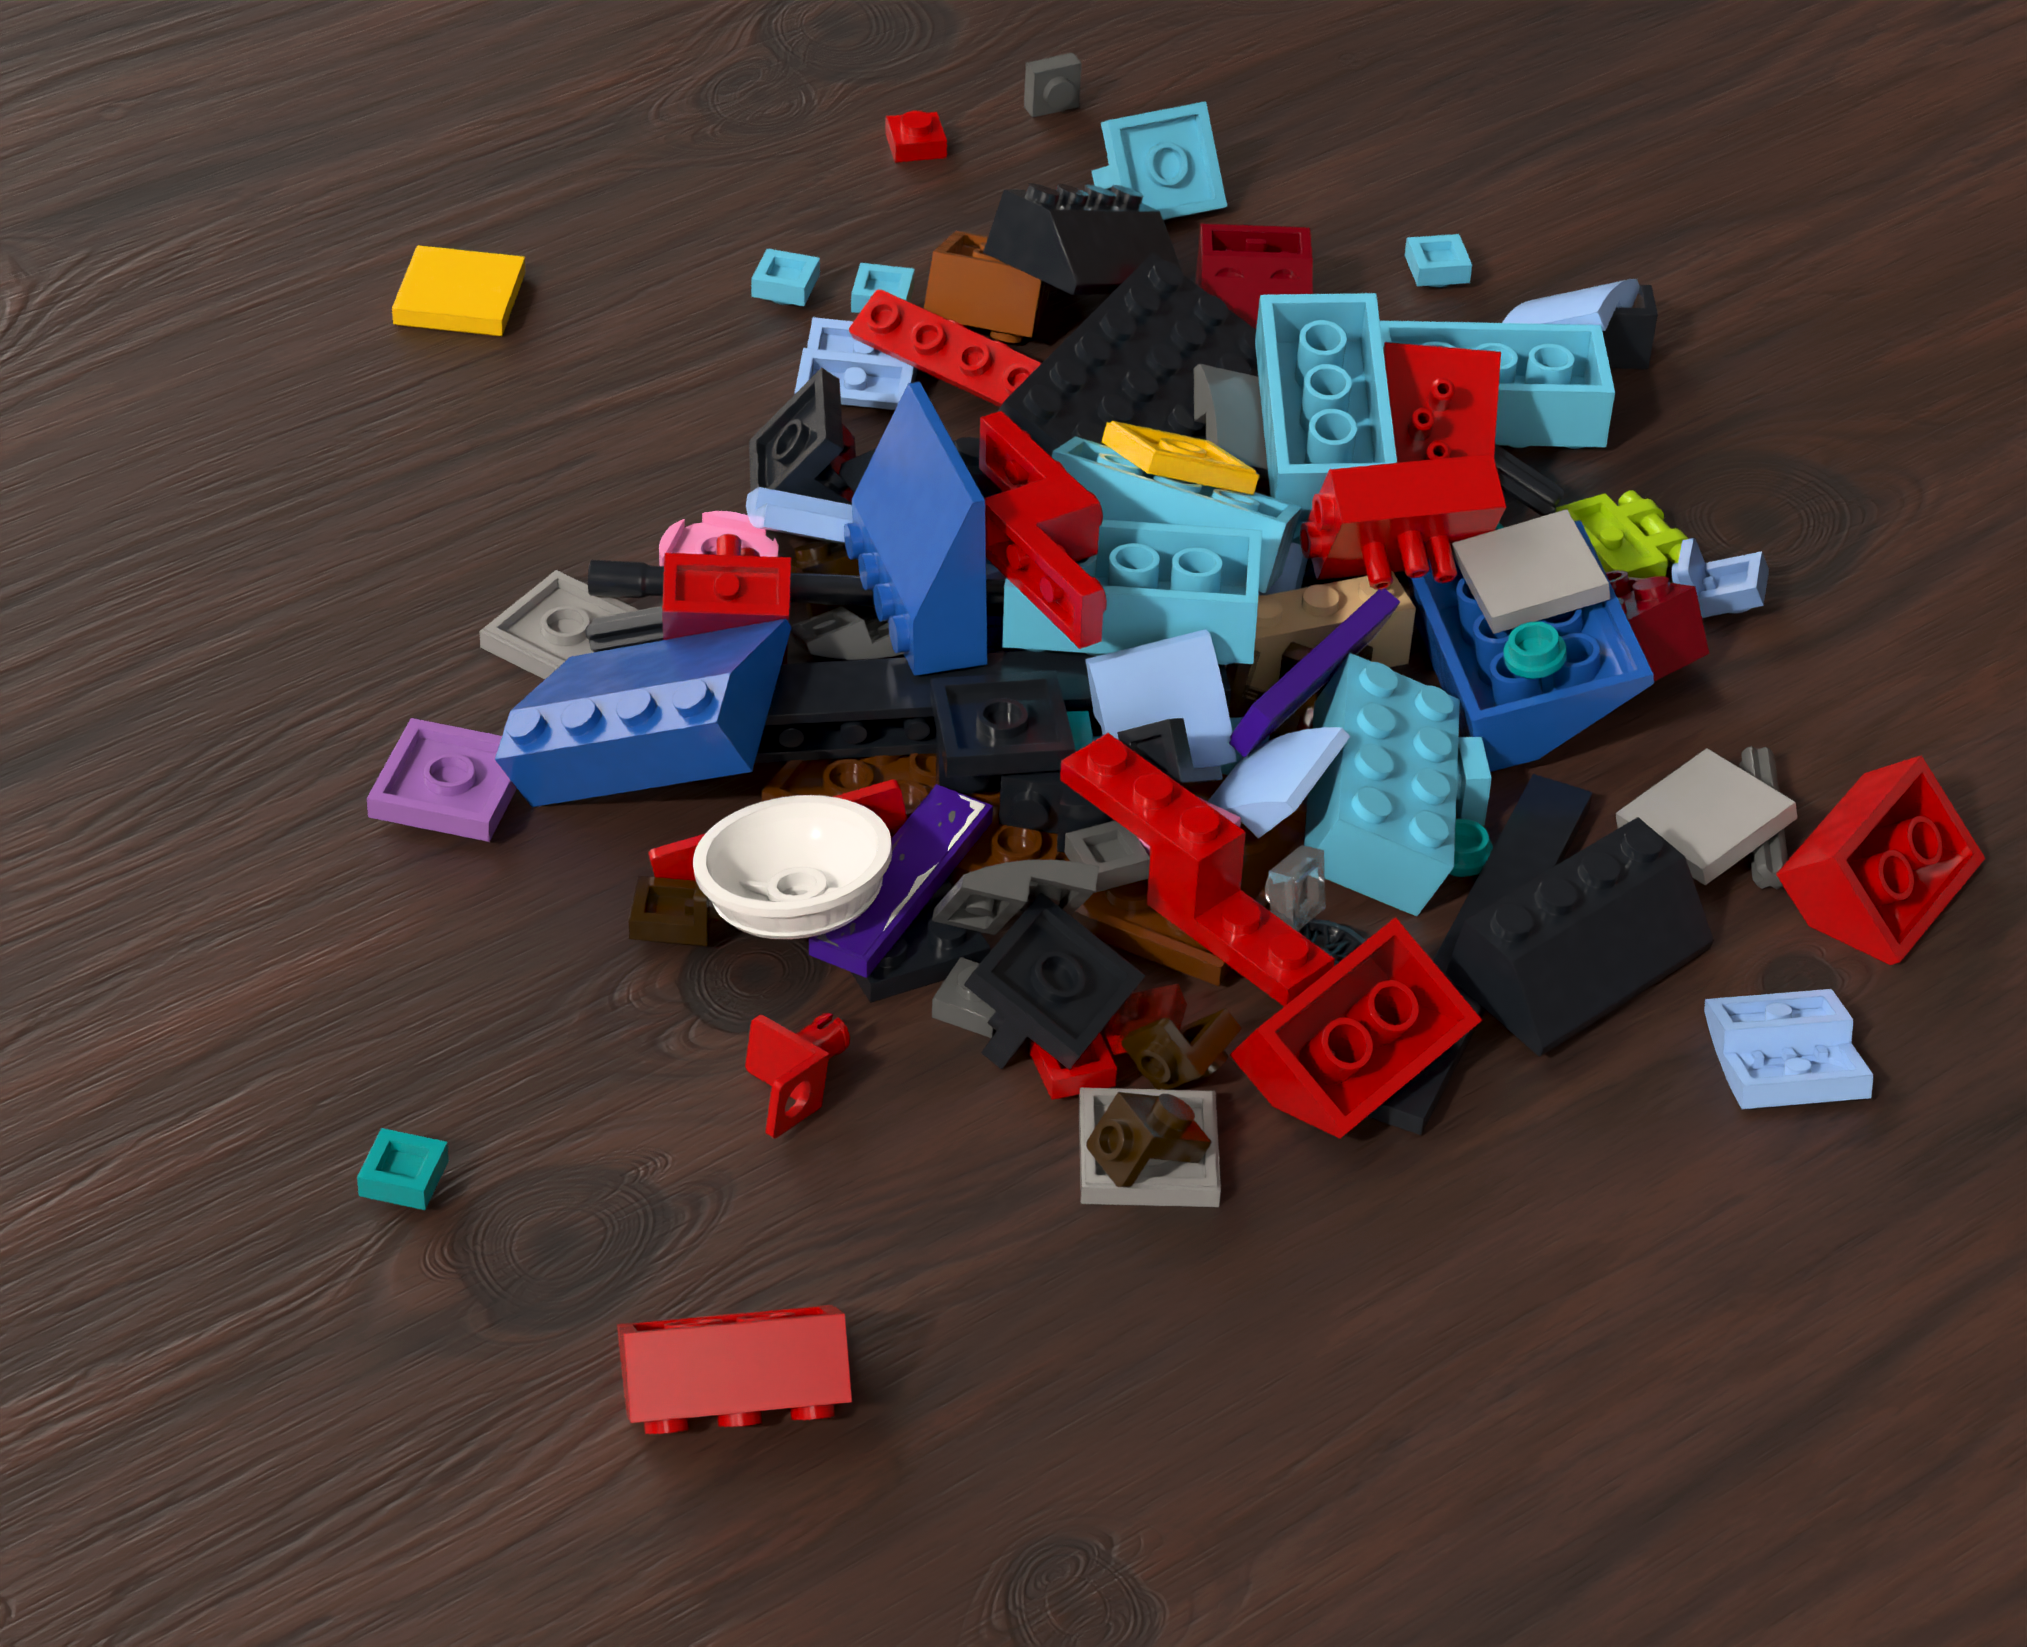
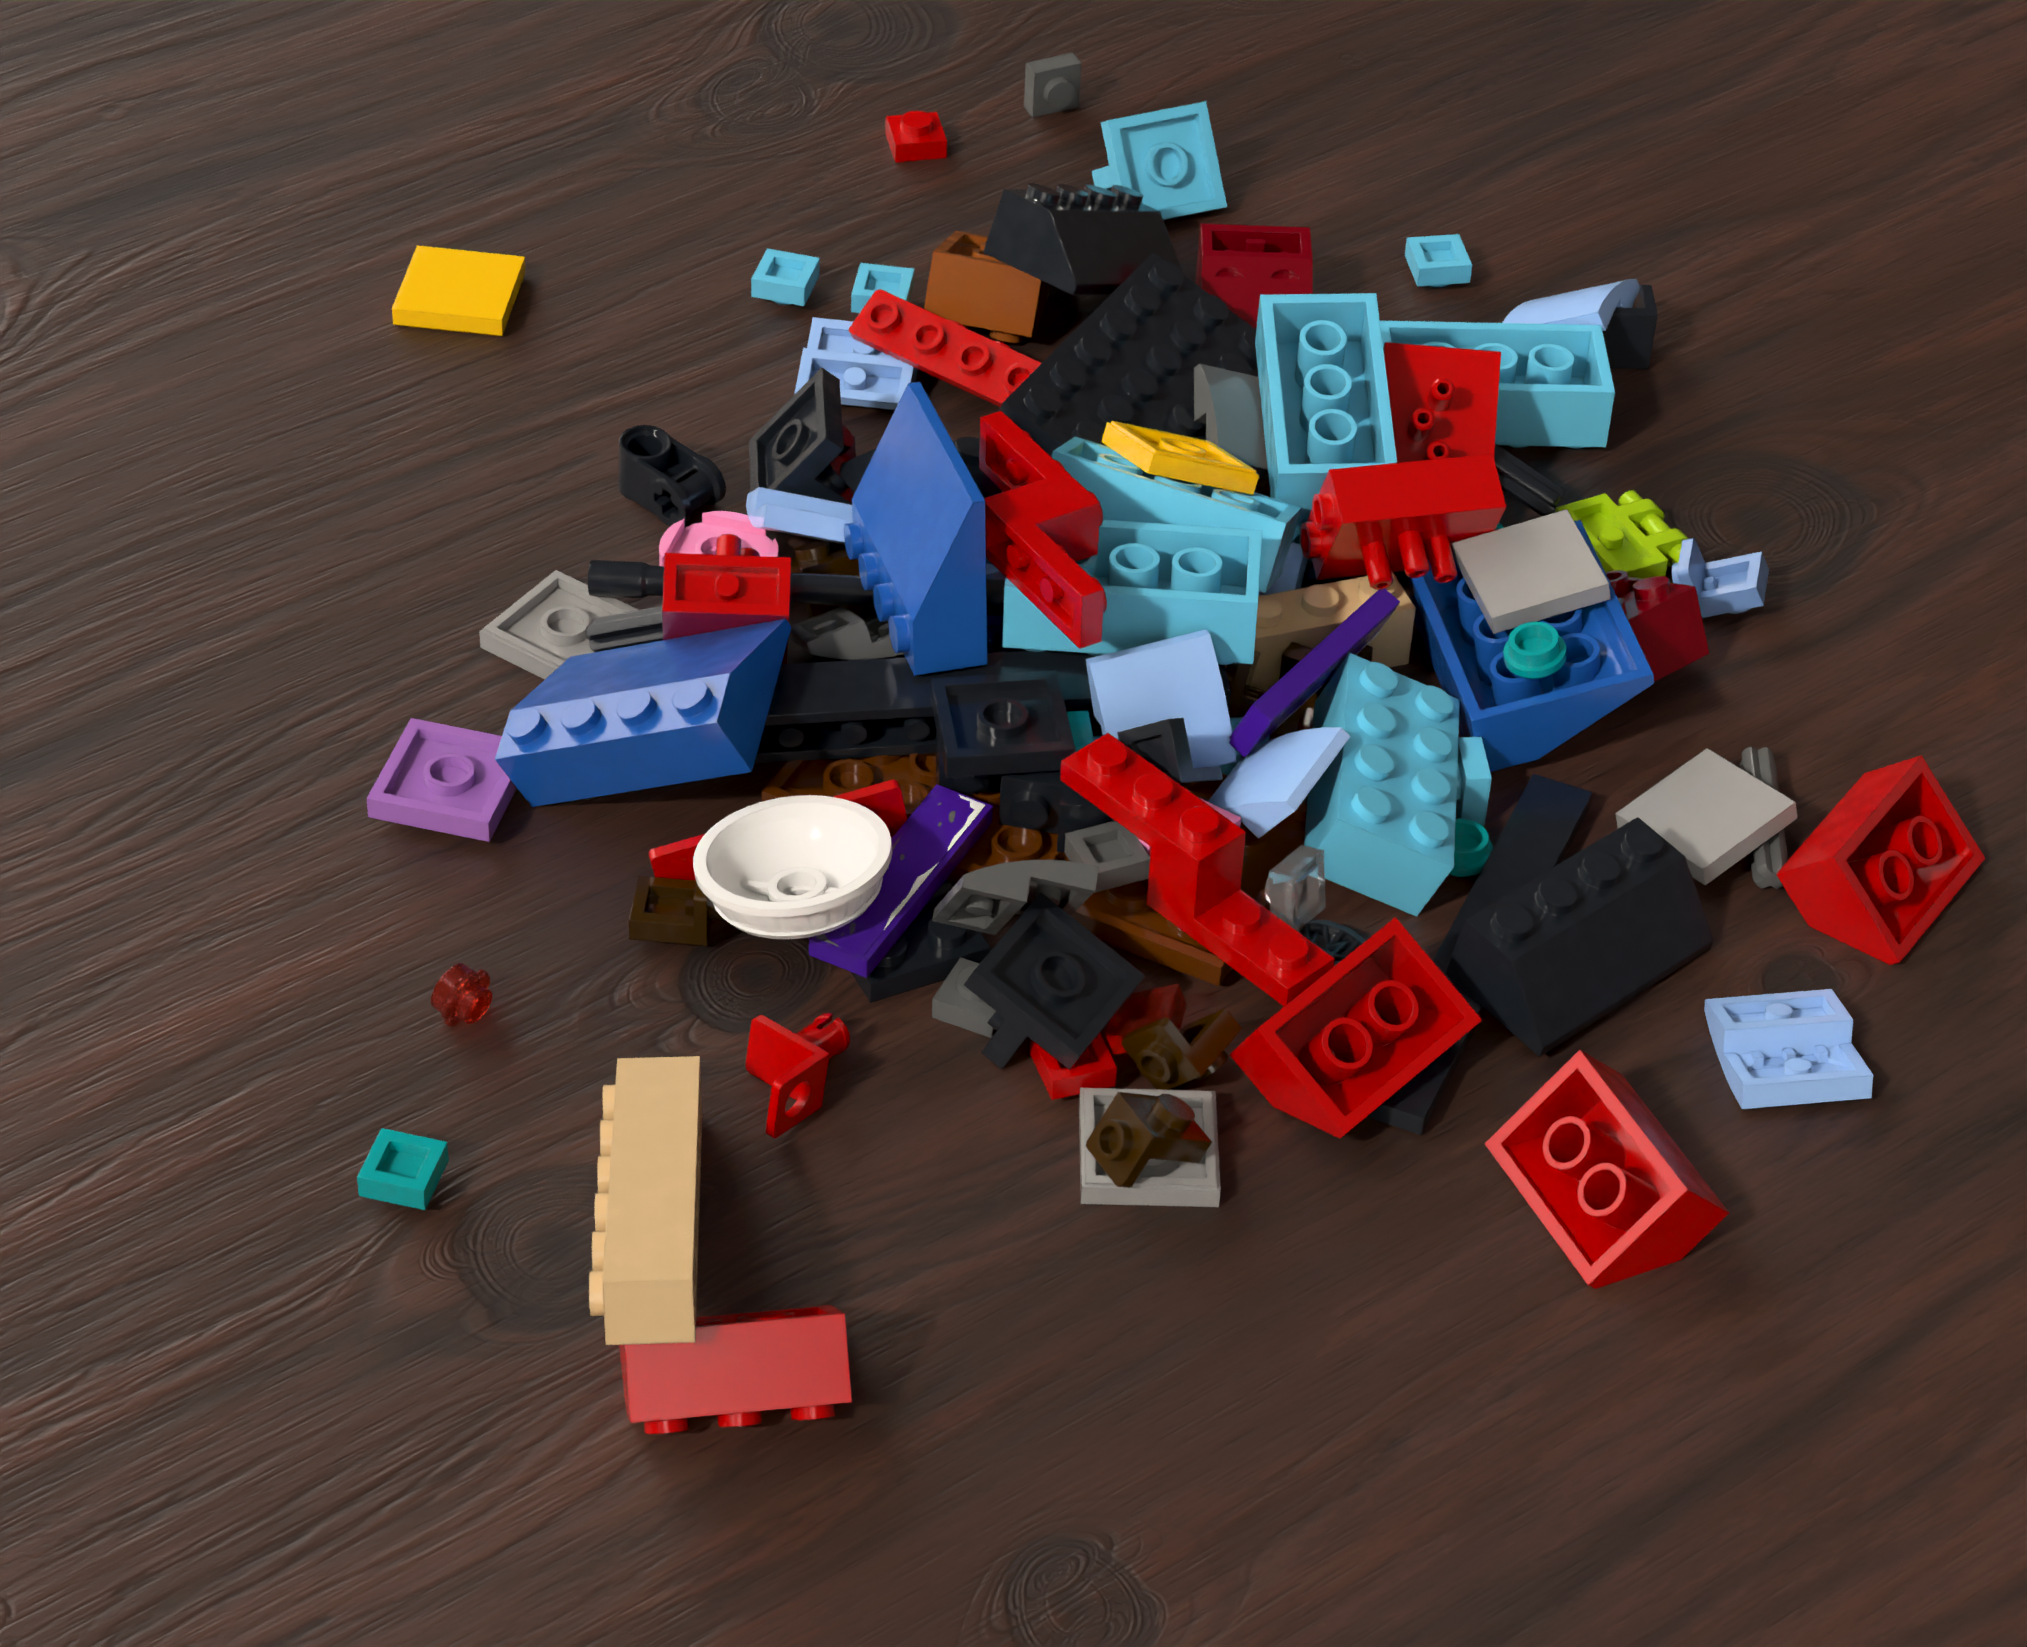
(462, 995): none -> clear red plate
(648, 1202): none -> tan brick
(666, 474): none -> black piece
(1604, 1175): none -> red slope

